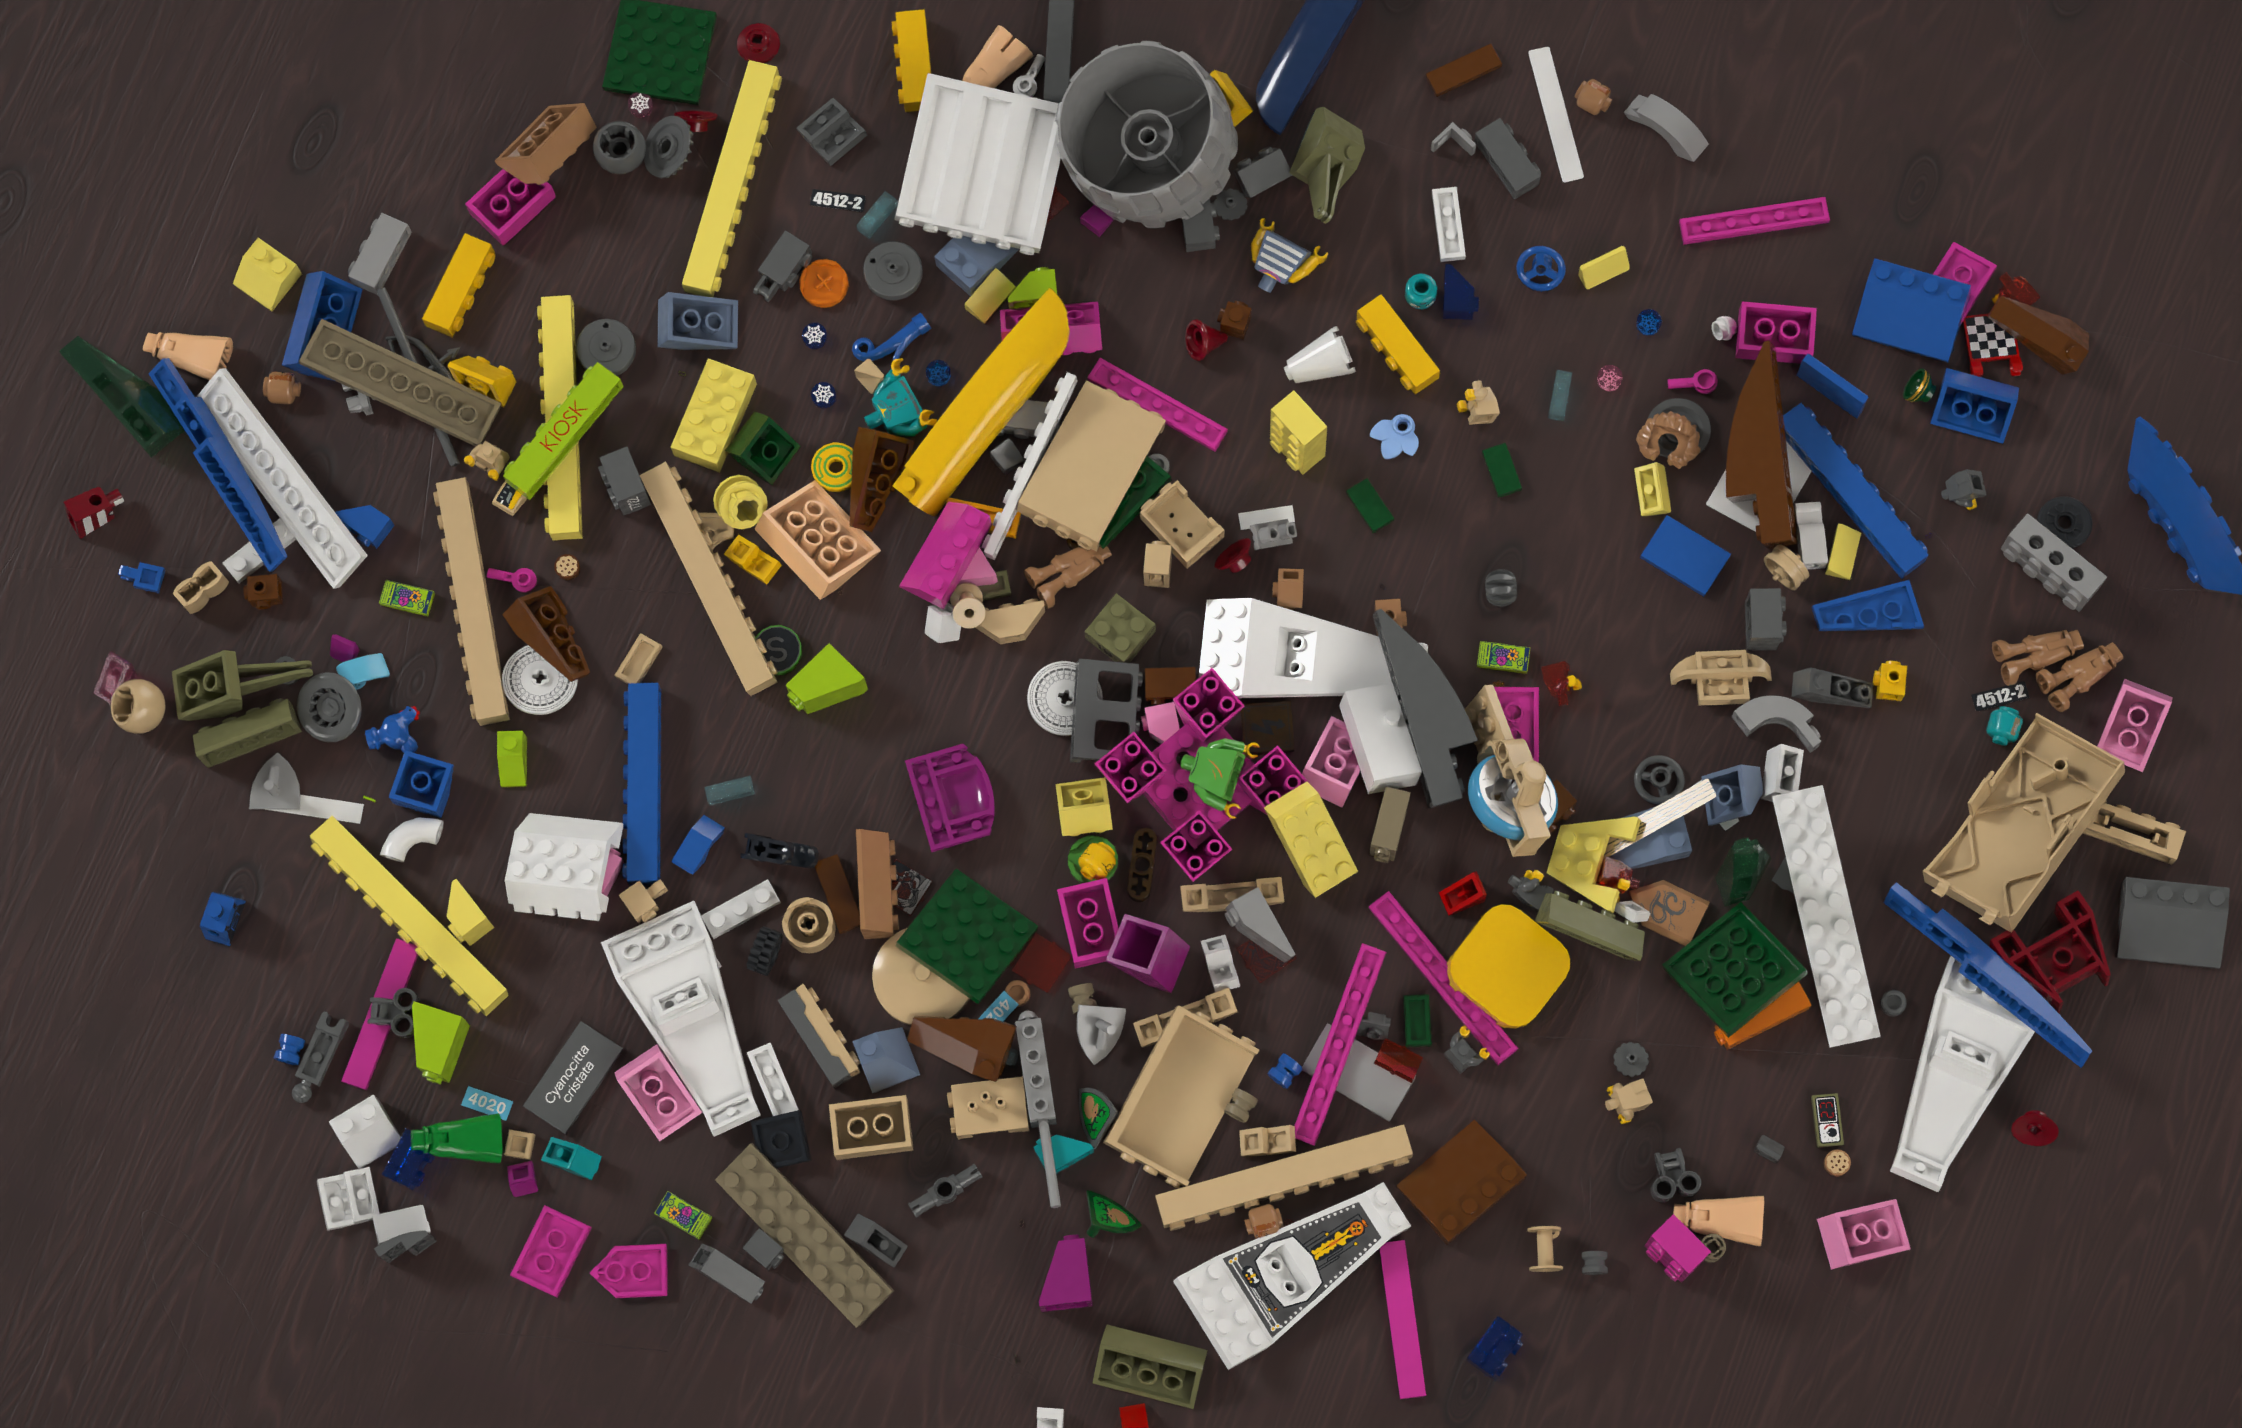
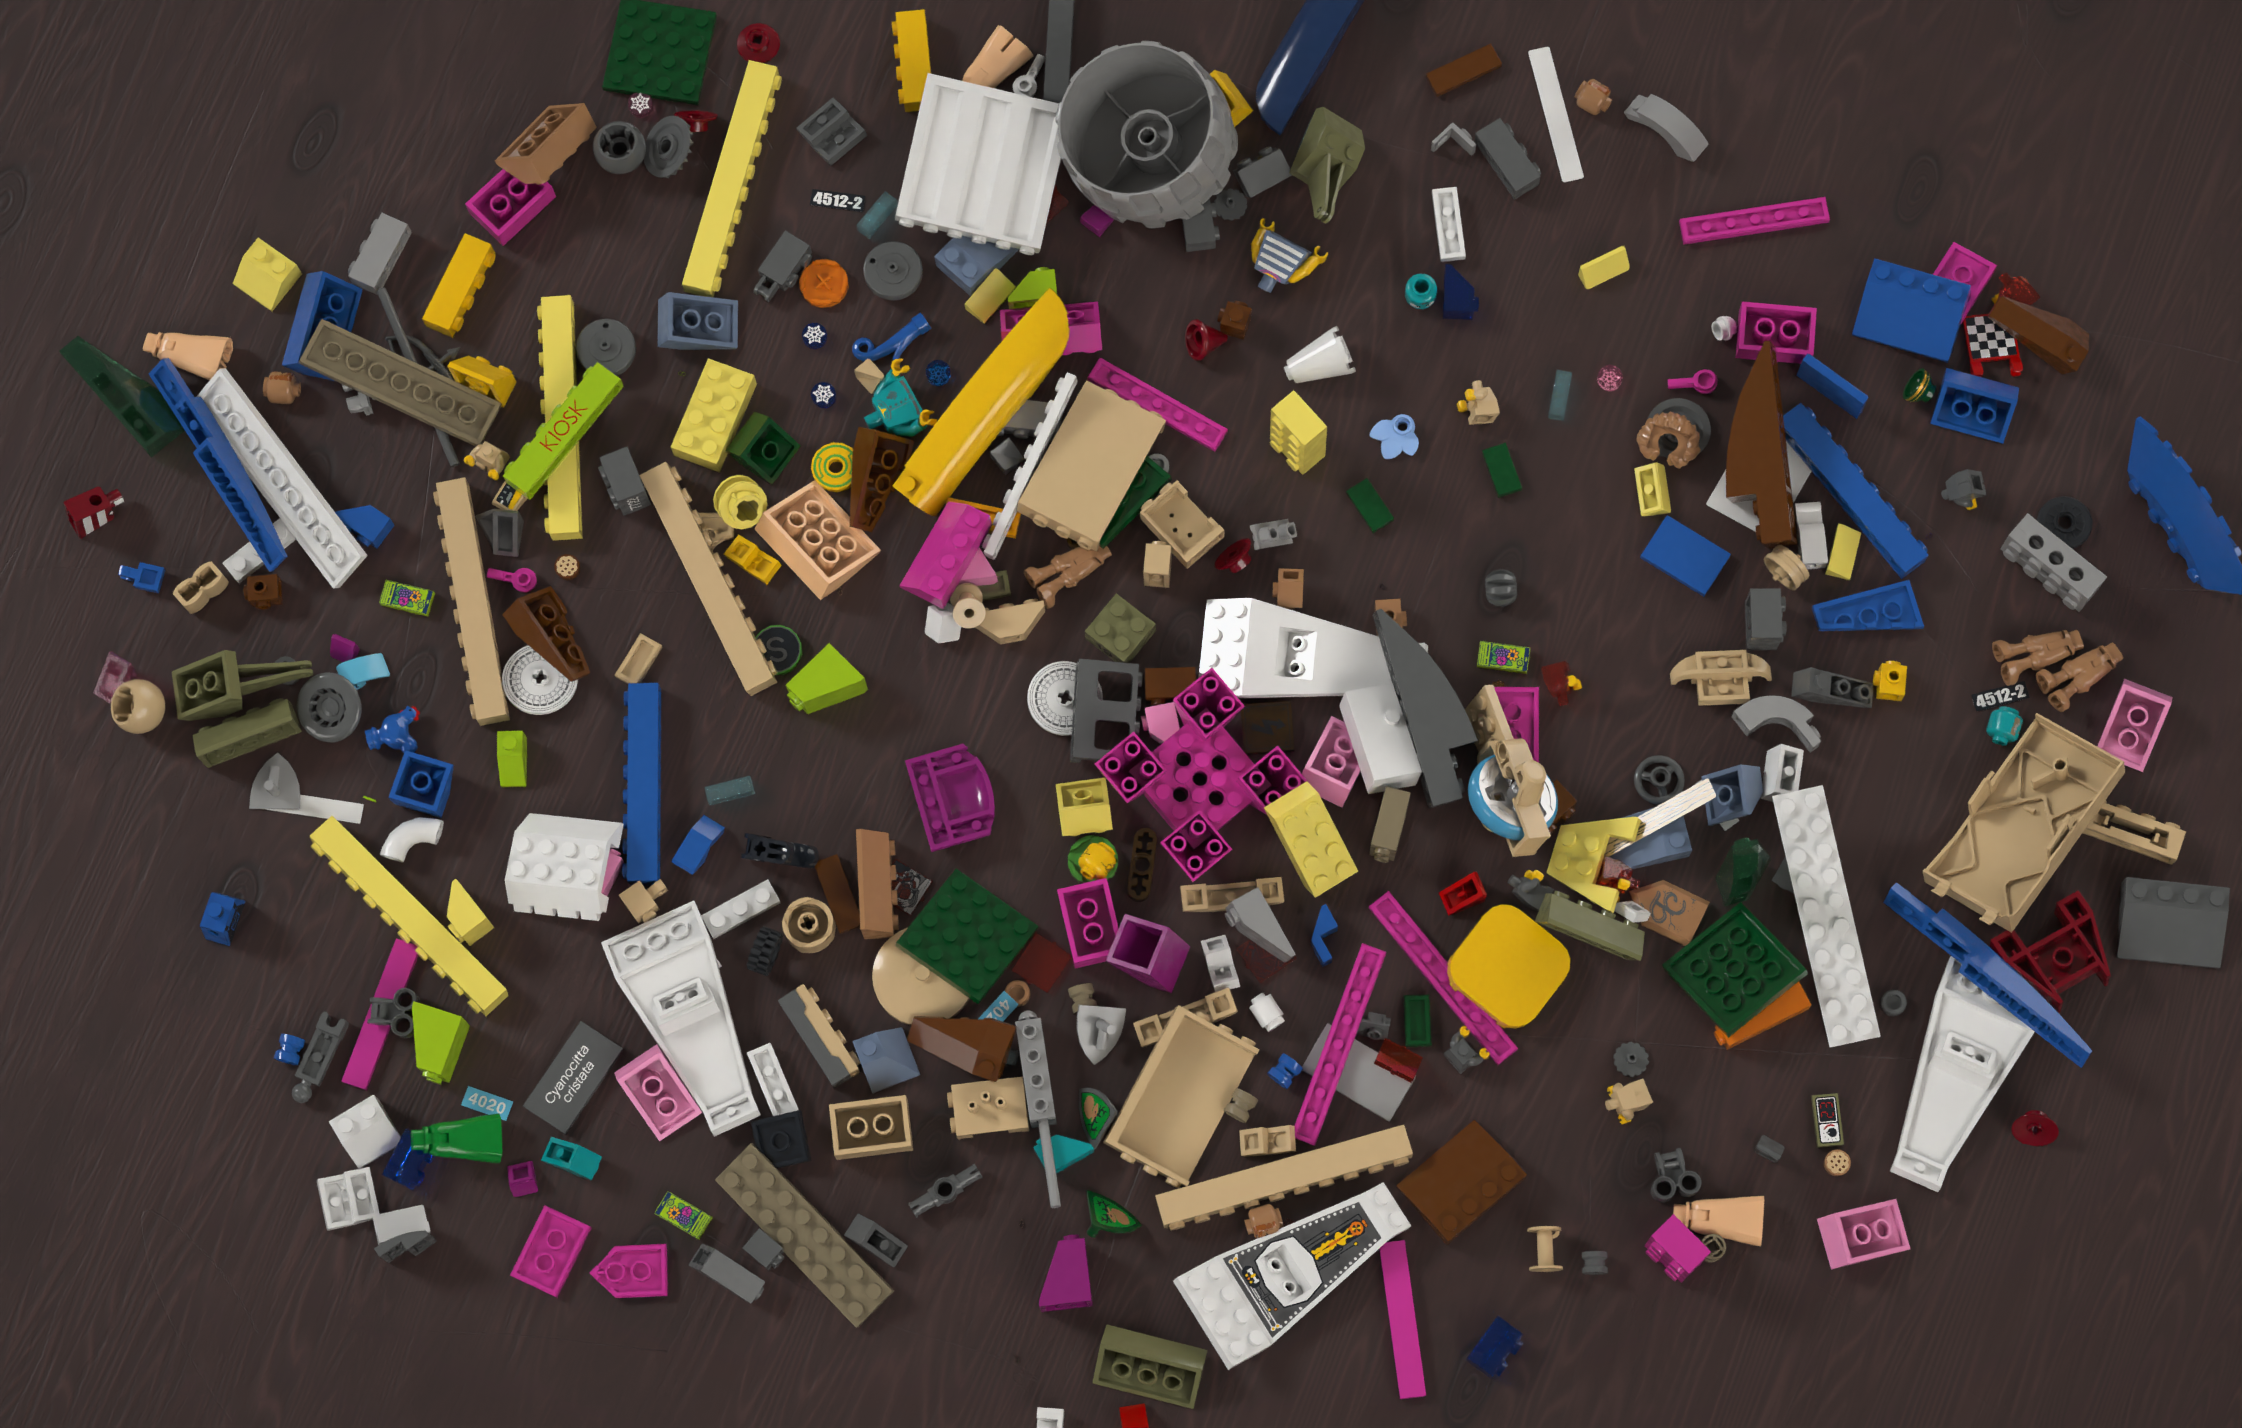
(502, 530): none -> flat silver slope
(519, 1144): tan tile -> none
(1217, 771): bright green torso -> none
(1266, 515): white sticker -> none
(1266, 1011): none -> white brick
(1324, 927): none -> blue slope
(1397, 344): yellow brick -> none
(1542, 257): blue piece -> none
(1649, 322): clear blue tile -> none

